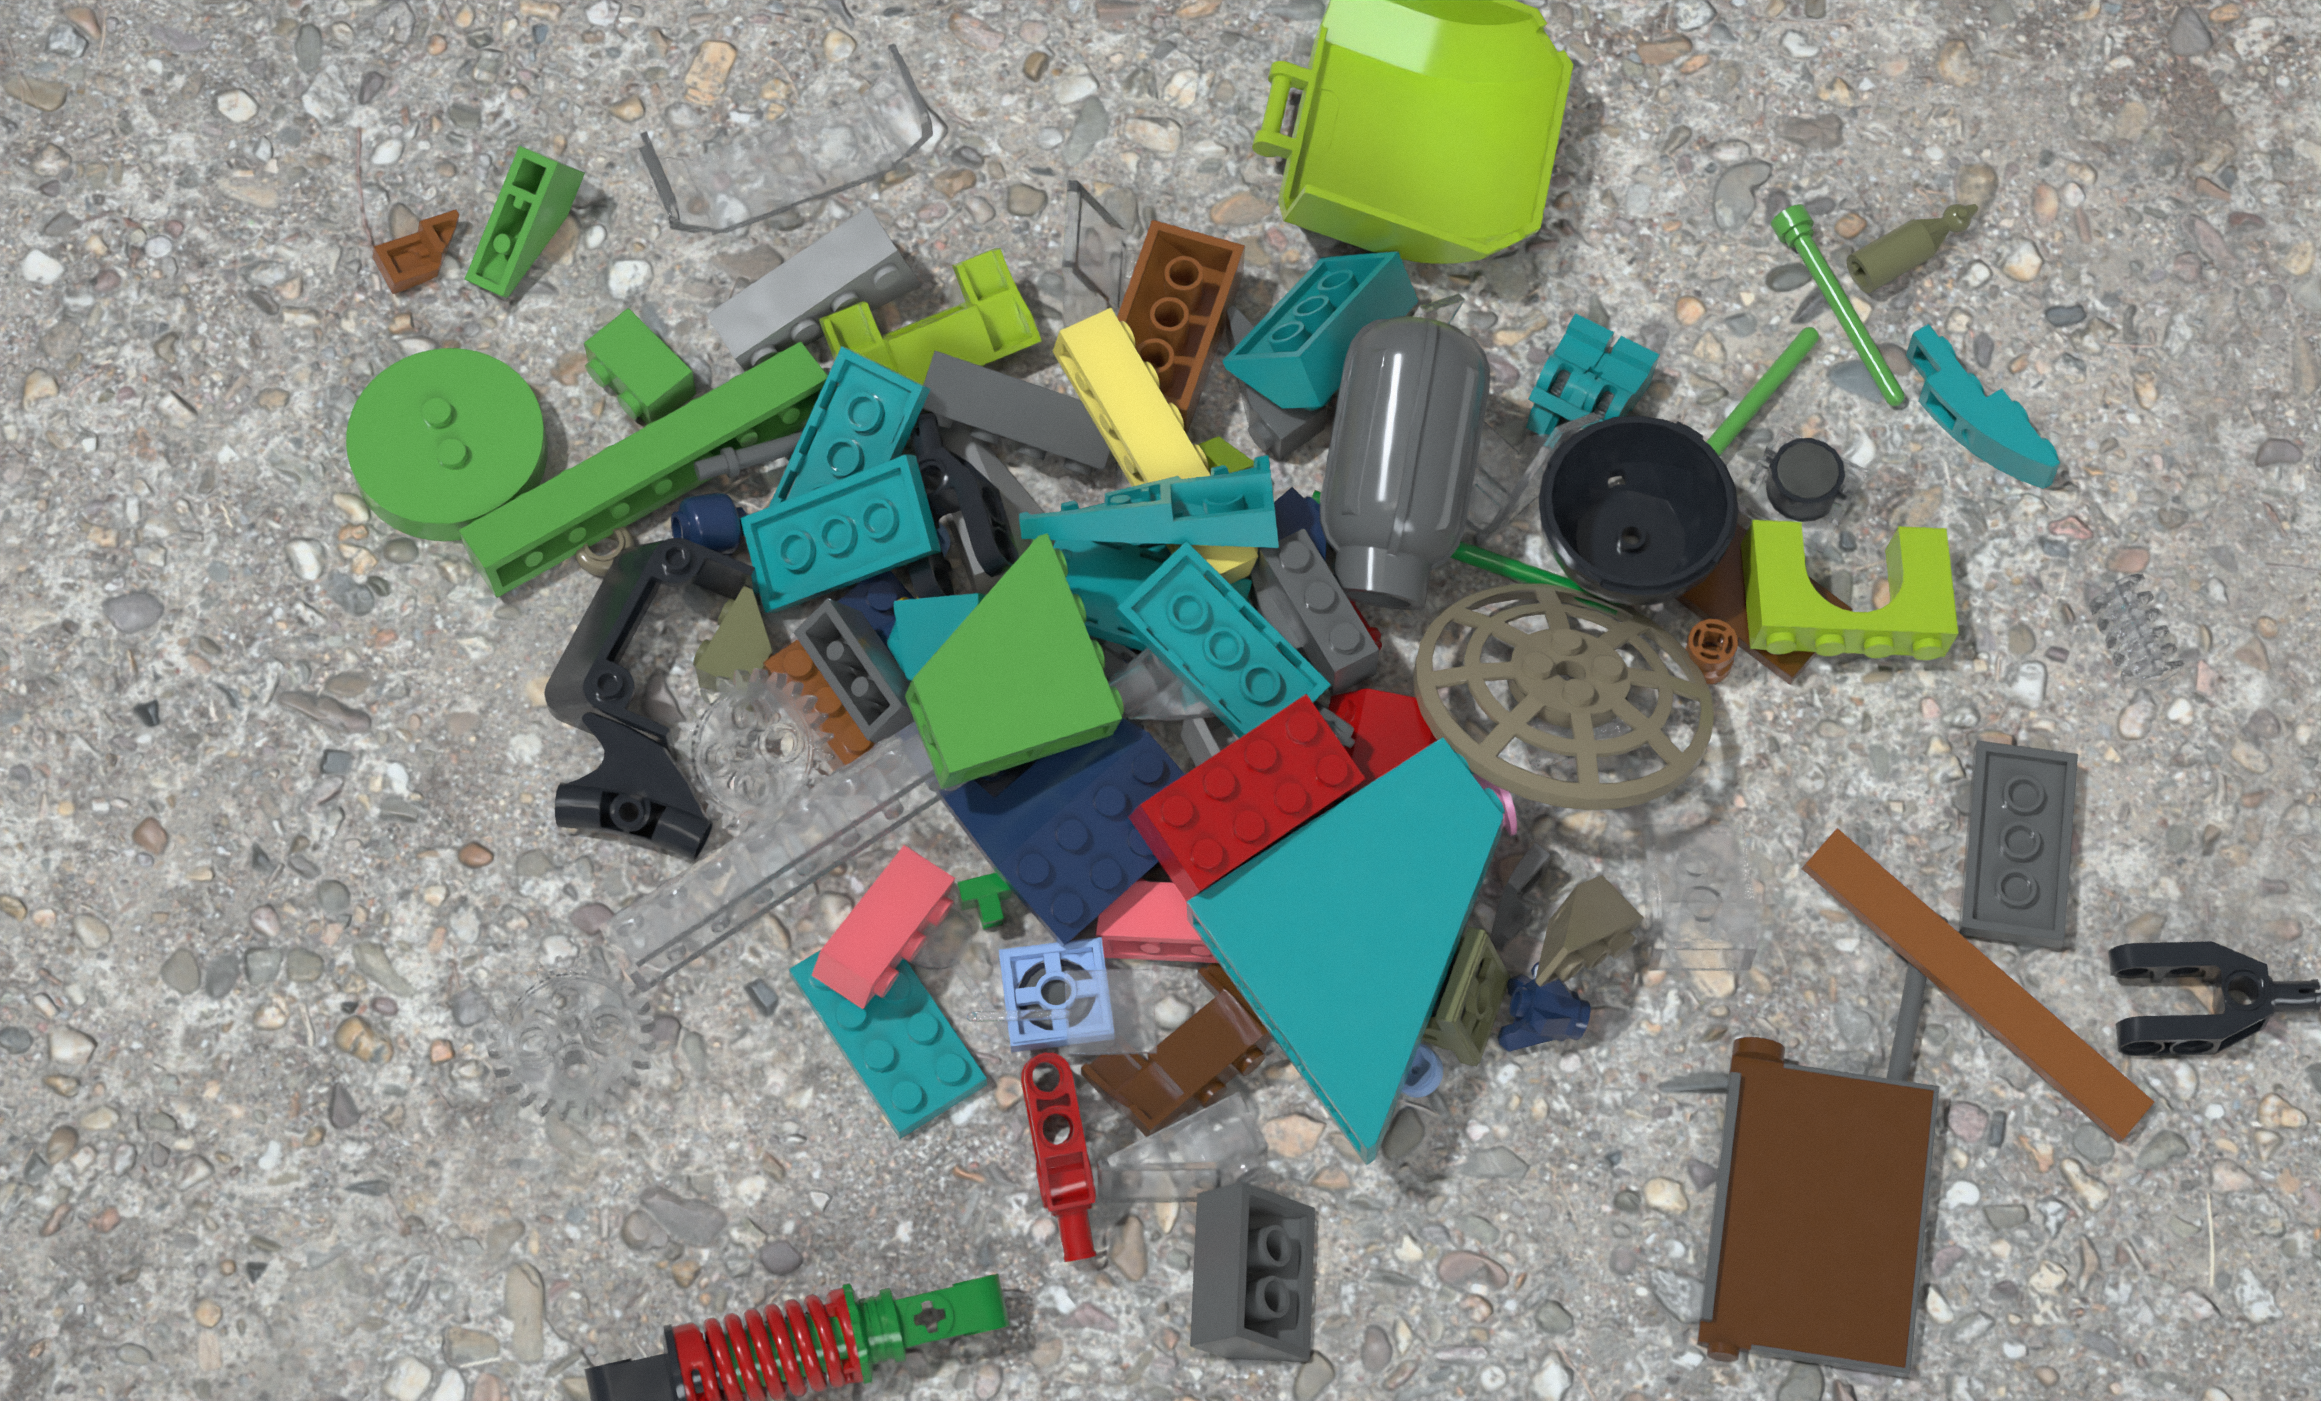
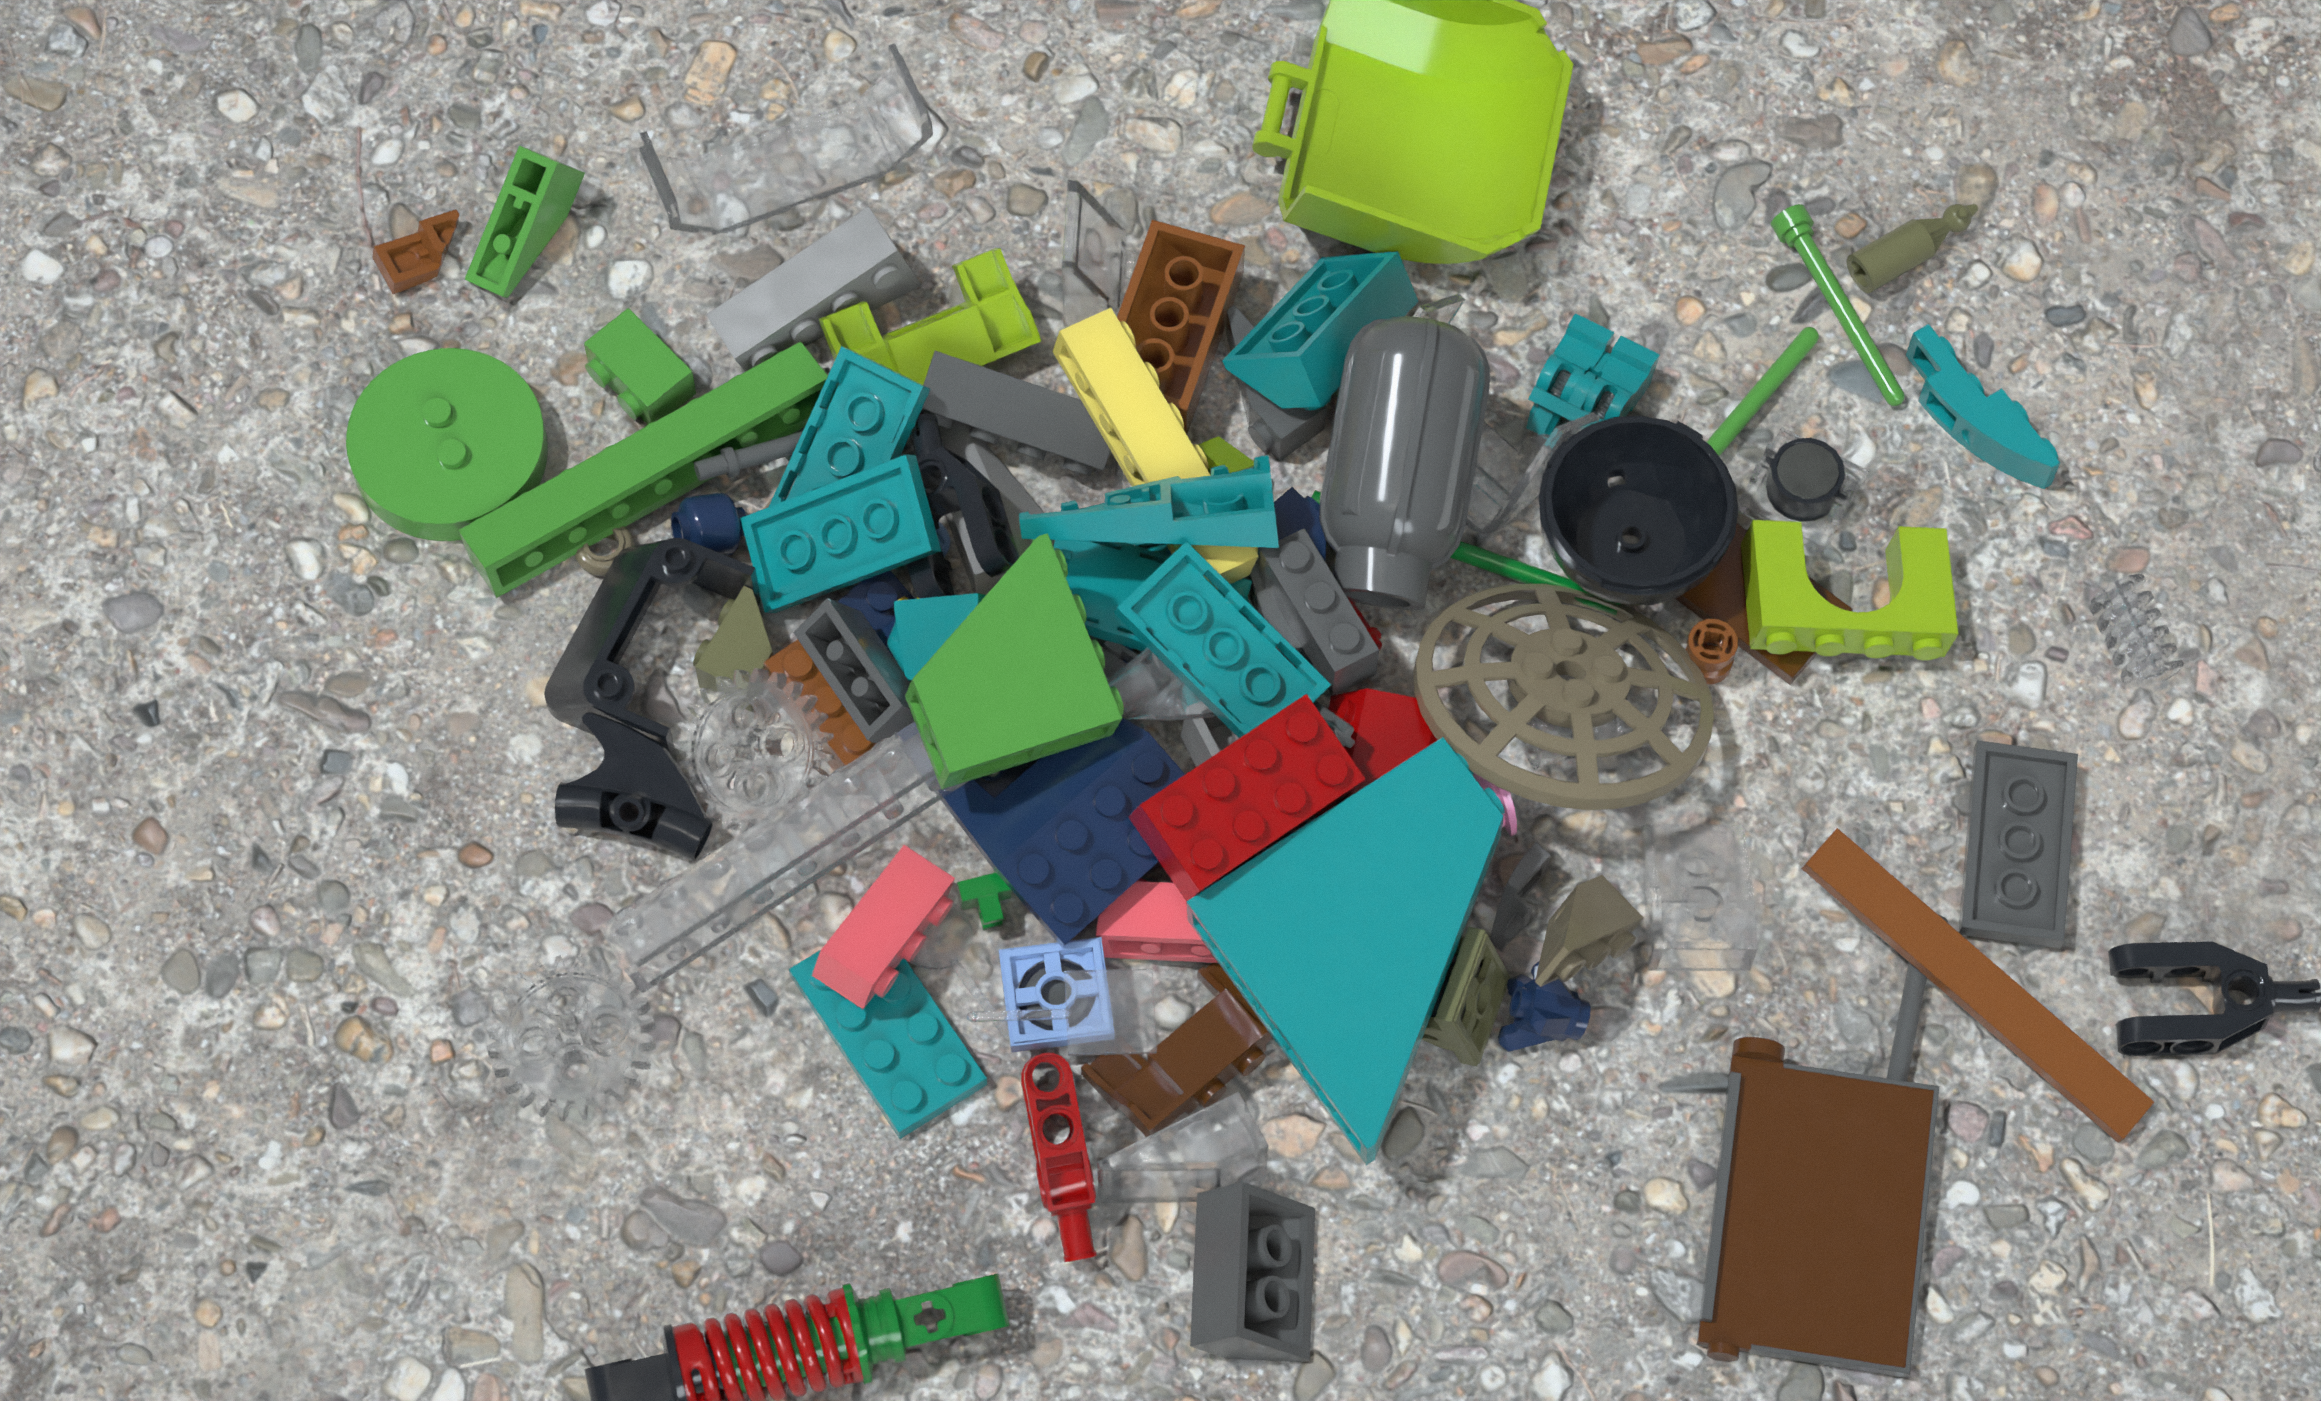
(1424, 1073): light blue tile -> none

